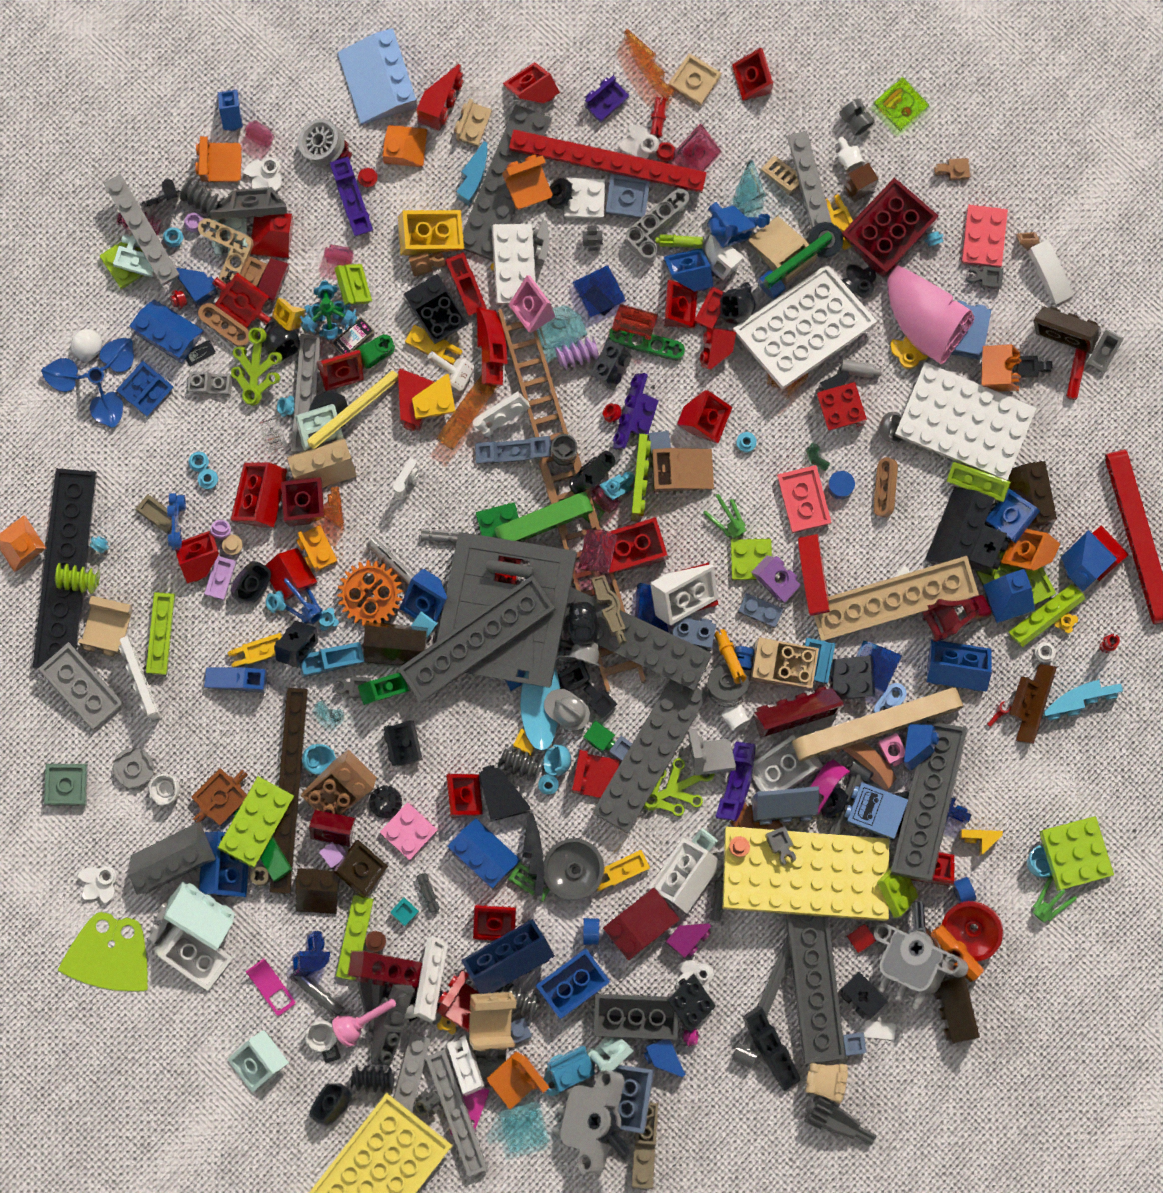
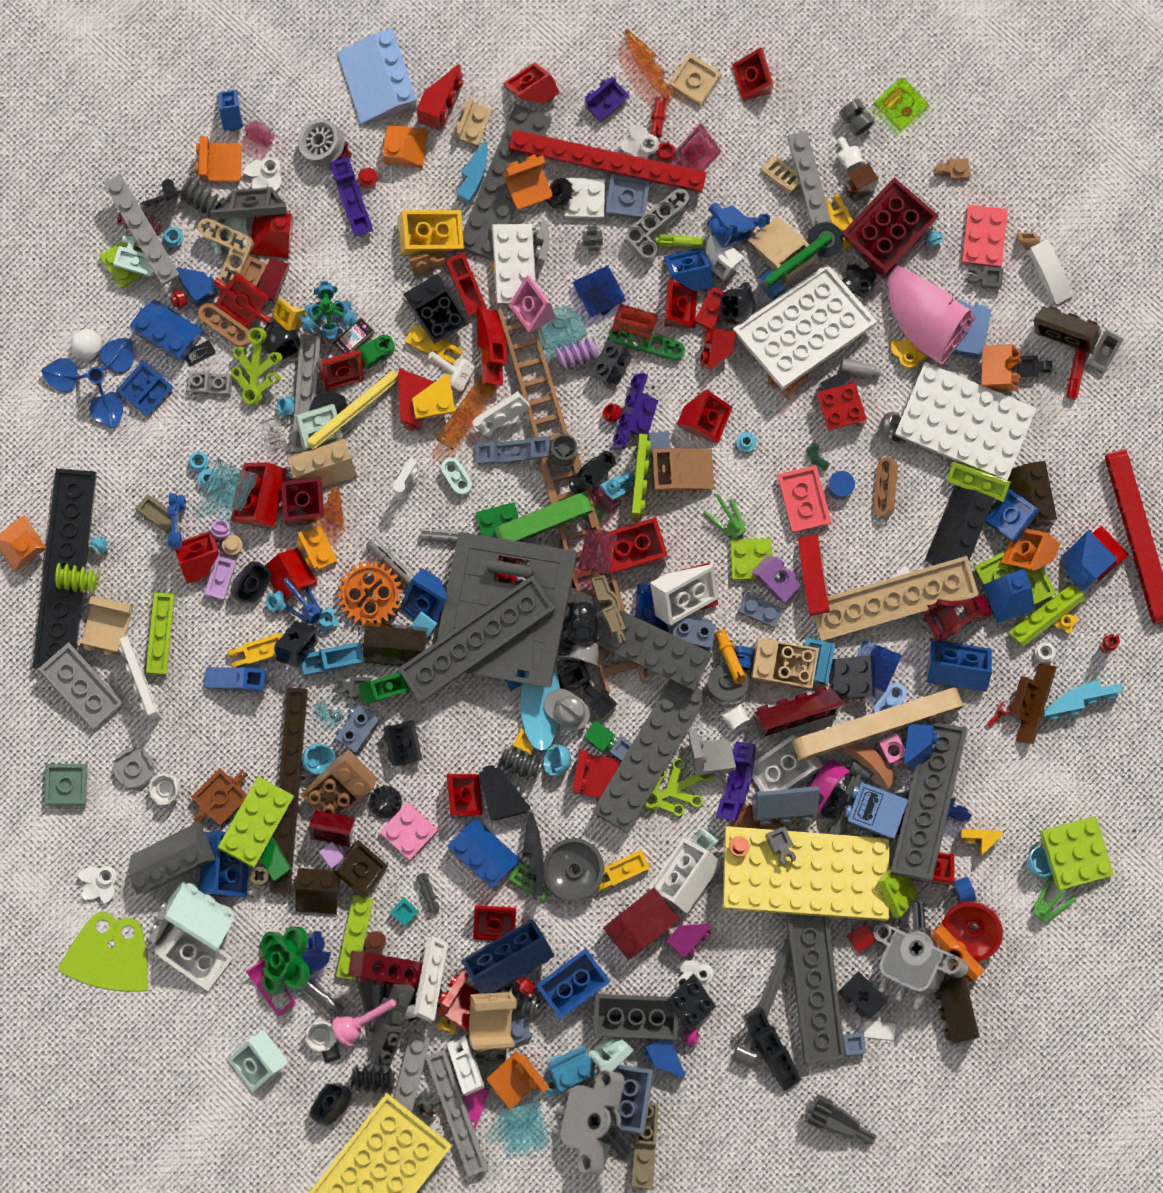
(191, 222): lavender plate -> none
(228, 485): none -> clear light blue bracket
(284, 960): none -> green plant
(338, 255): clear pink brick -> none
(353, 284): lime plate -> none
(357, 729): none -> sand blue brick
(457, 476): none -> light aqua plate
(526, 986): none -> red plate
(548, 778): medium azure plate -> none
(591, 931): blue piece -> none
(717, 902): dark grey axle -> none
(749, 192): clear light blue slope -> none
(827, 1081): tan piece -> none
(988, 540): black brick -> none

